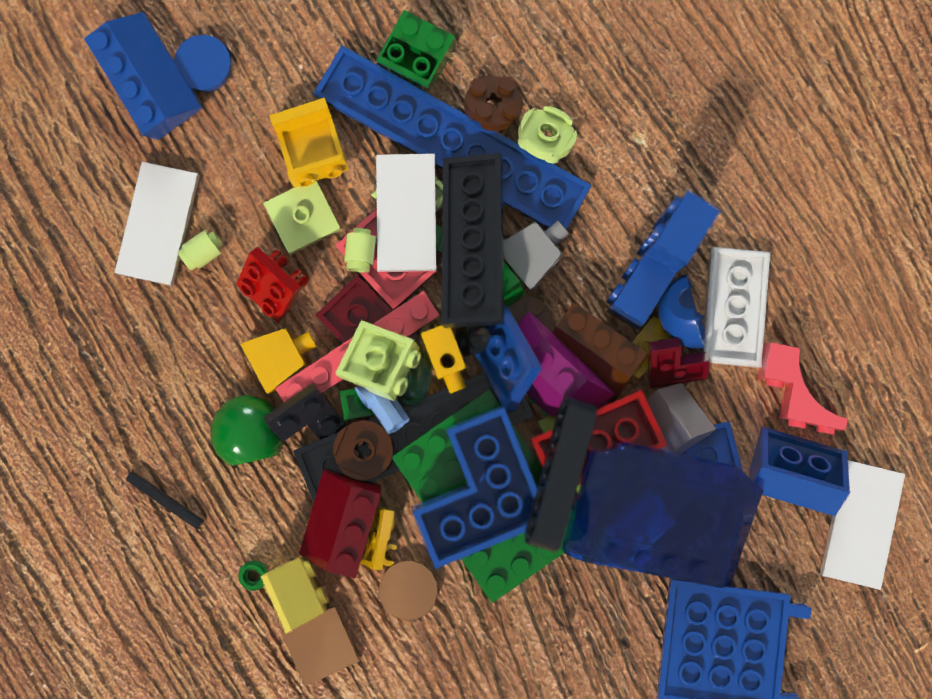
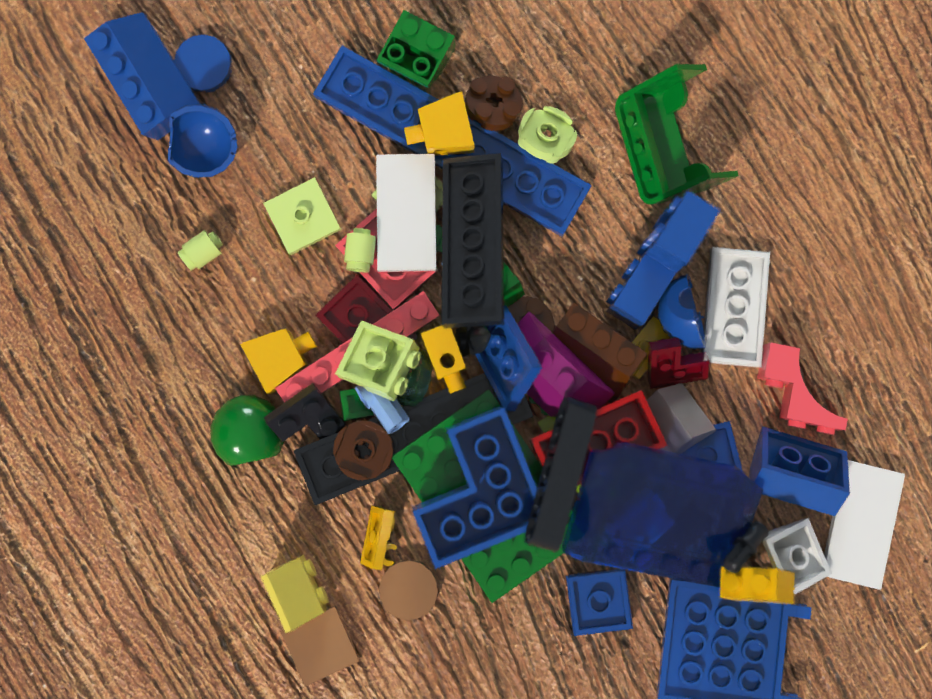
(157, 223): white tile -> none
(165, 500): black bar -> none
(201, 141): none -> blue cylinder
(245, 579): green plate -> none
(269, 284): red plate -> none
(309, 143): yellow panel -> none
(340, 523): dark red slope -> none
(443, 127): none -> yellow torso
(534, 252): light grey torso -> none
(599, 601): none -> blue plate
(655, 140): none -> green windscreen
(745, 546): none -> black axle
(758, 585): none -> yellow brick
(797, 551): none -> white slope

